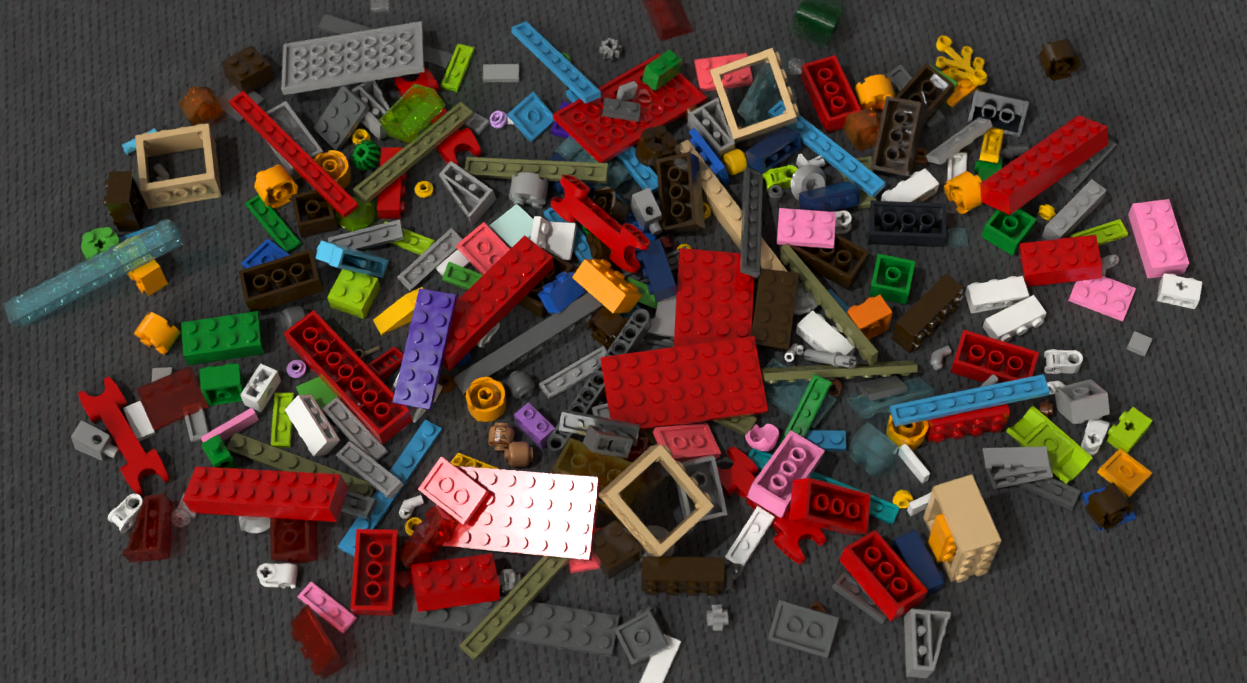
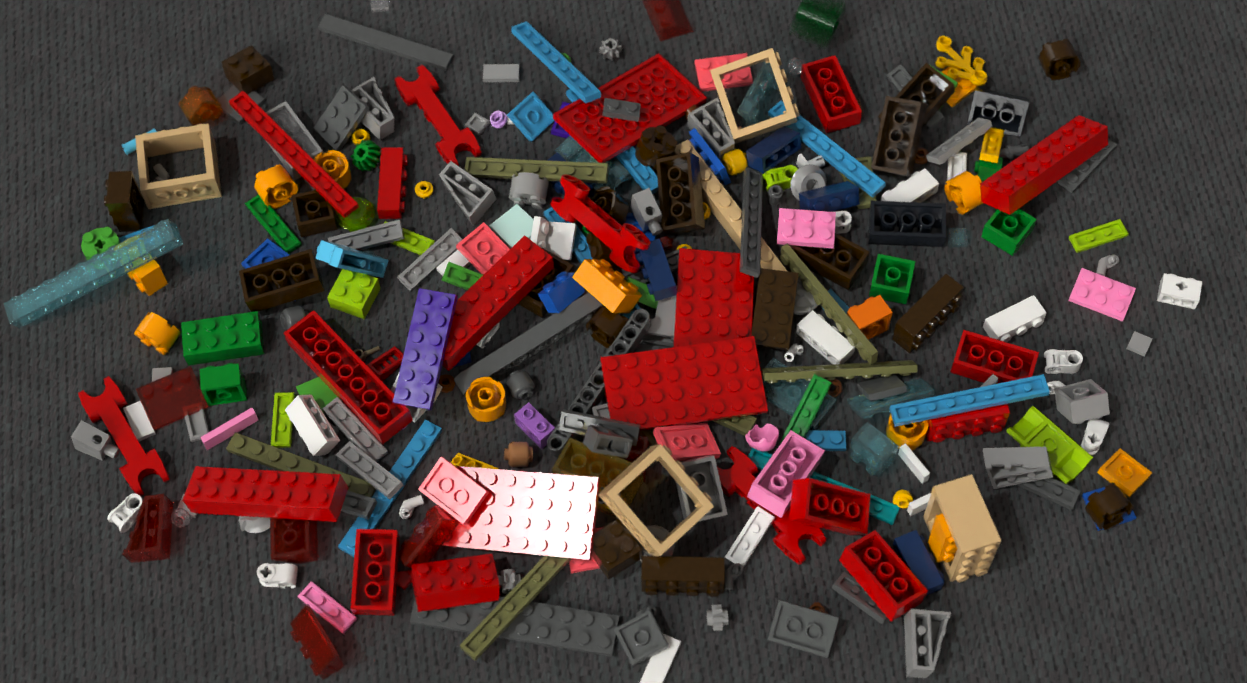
(218, 453): green torso -> none
(260, 387): white brick -> none
(296, 373): lavender plate -> none
(353, 58): light grey plate -> none
(397, 314): yellow slope -> none
(411, 522): yellow plate -> none
(412, 113): clear neon green brick -> none
(413, 152): olive plate -> none
(457, 67): lime tile -> none
(500, 436): medium nougat head -> none
(572, 374): light grey tile -> none
(627, 91): light grey tile -> none
(662, 70): green brick -> none
(835, 359): light grey pin -> none
(862, 128): clear orange brick -> none
(874, 91): light orange brick -> none
(938, 355): light grey arm -> none
(996, 294): white brick -> none
(1046, 212): yellow plate -> none
(1046, 408): reddish brown plate -> none
(1060, 260): red brick -> none
(1075, 211): light grey brick -> none
(1137, 425): lime brick -> none
(1158, 238): bright pink brick -> none

